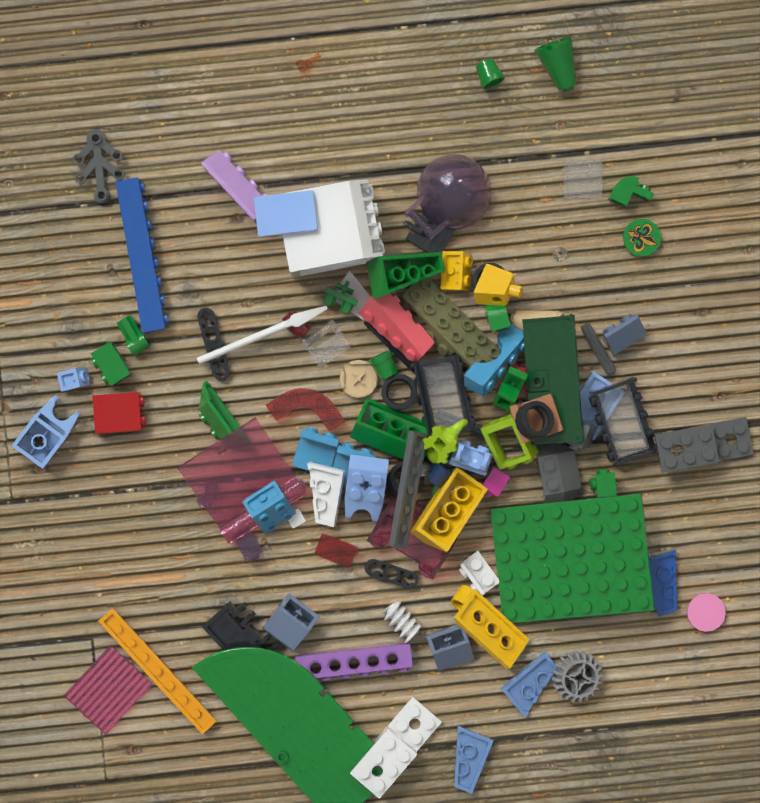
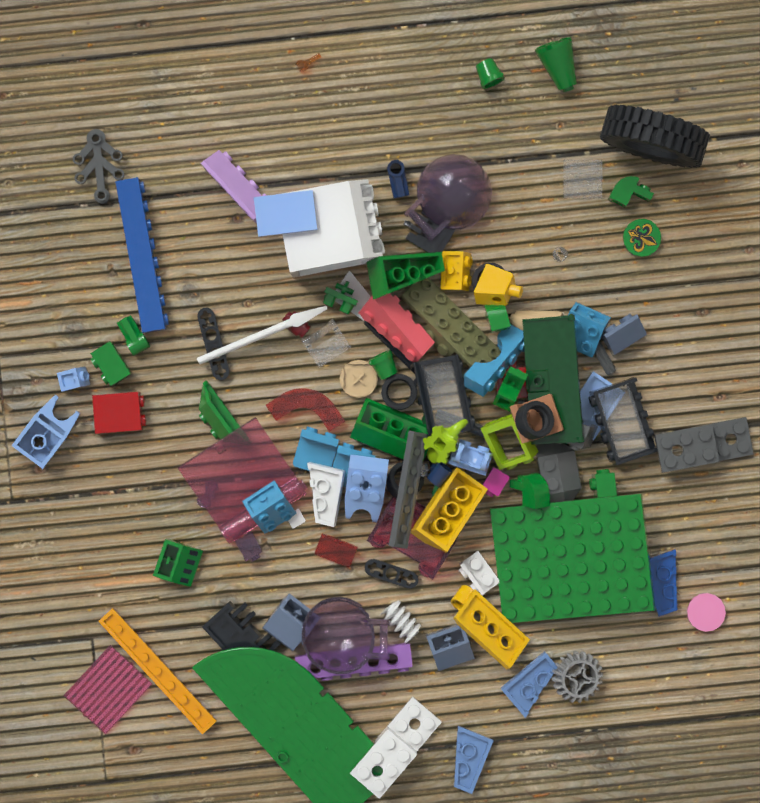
(177, 562): none -> green slope
(341, 636): none -> clear purple windscreen
(398, 181): none -> dark blue piece
(534, 490): none -> green brick
(589, 328): none -> dark azure bracket
(654, 136): none -> black tyre

